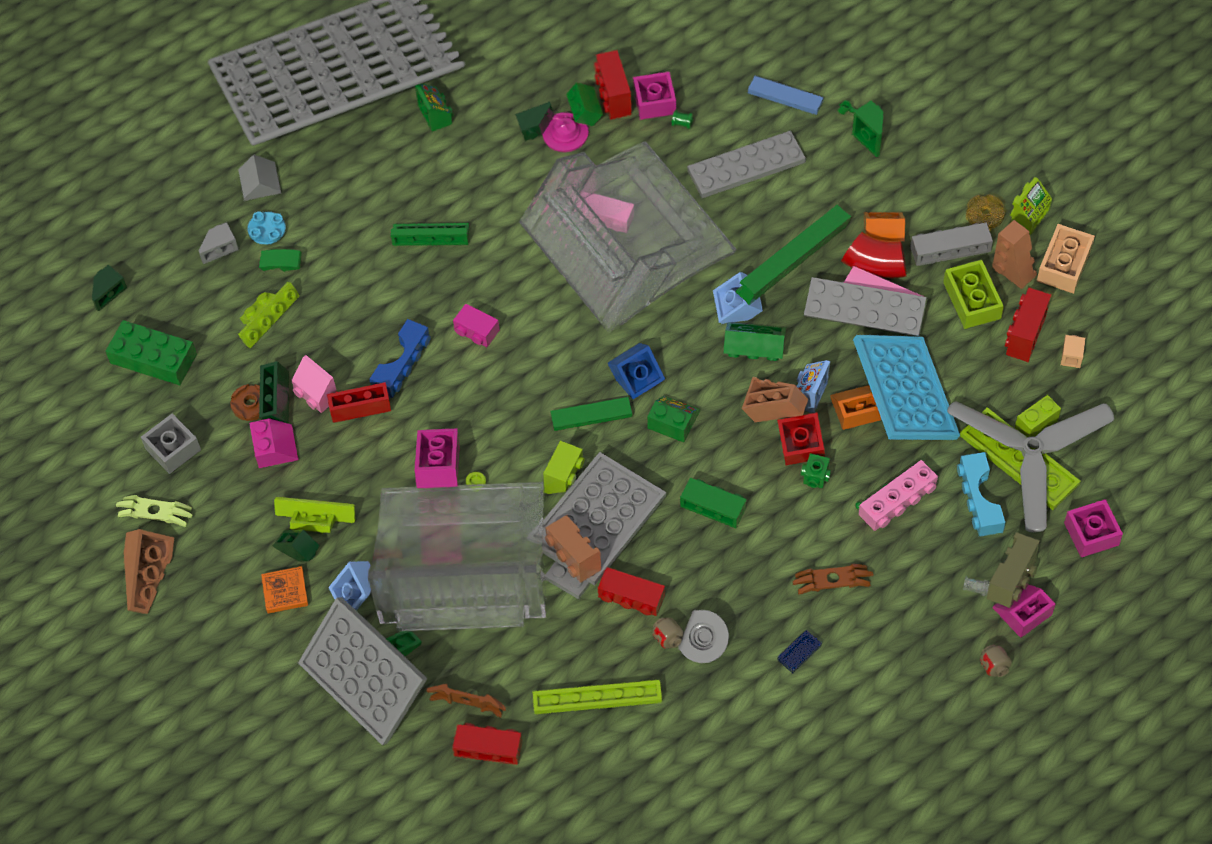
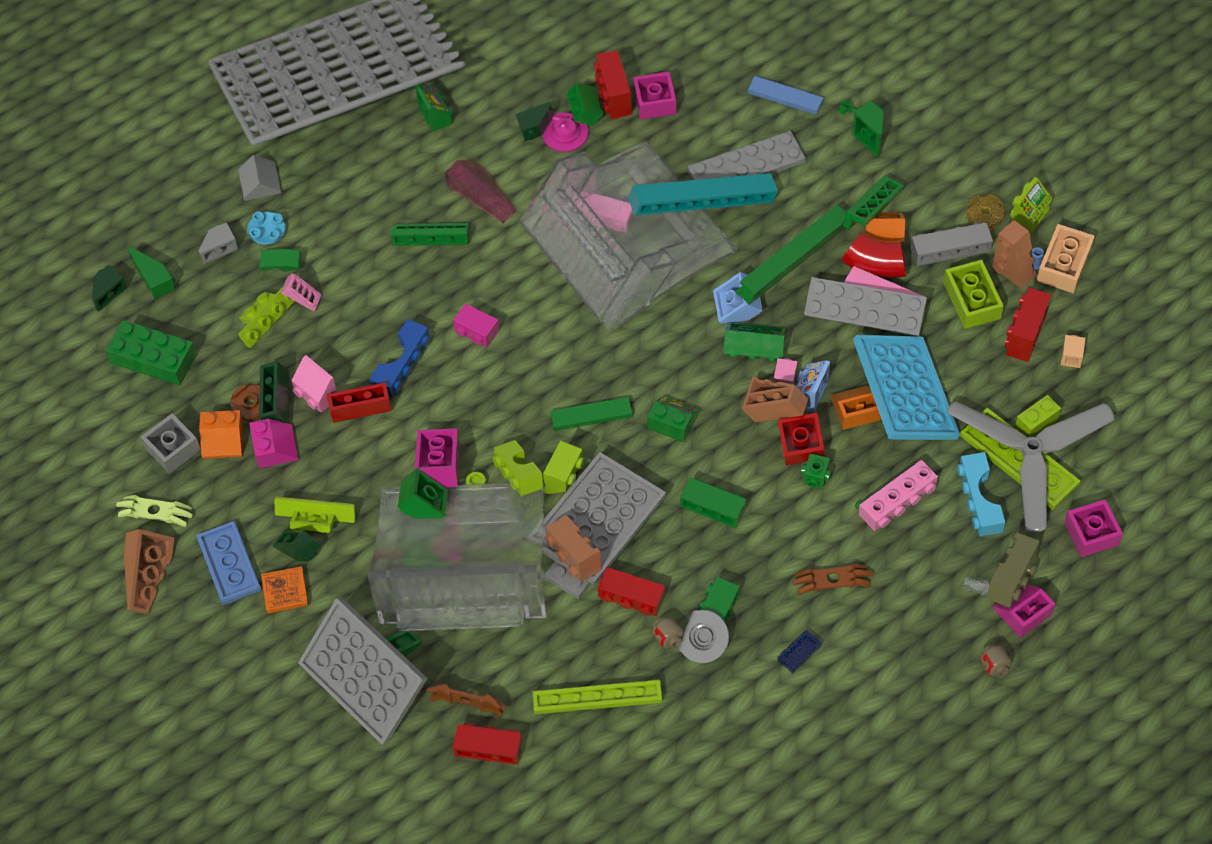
(153, 273): none -> green slope
(221, 434): none -> orange slope
(228, 562): none -> medium blue tile
(294, 280): none -> bright pink slope
(352, 583): light blue slope -> none
(422, 496): none -> green slope
(478, 187): none -> clear pink wedge
(511, 462): none -> lime arch
(636, 370): blue slope -> none
(682, 119): green bush -> none
(702, 194): none -> teal brick
(720, 598): none -> green brick
(785, 371): none -> bright pink brick
(871, 198): none -> green fence
(1037, 254): none -> medium blue pin

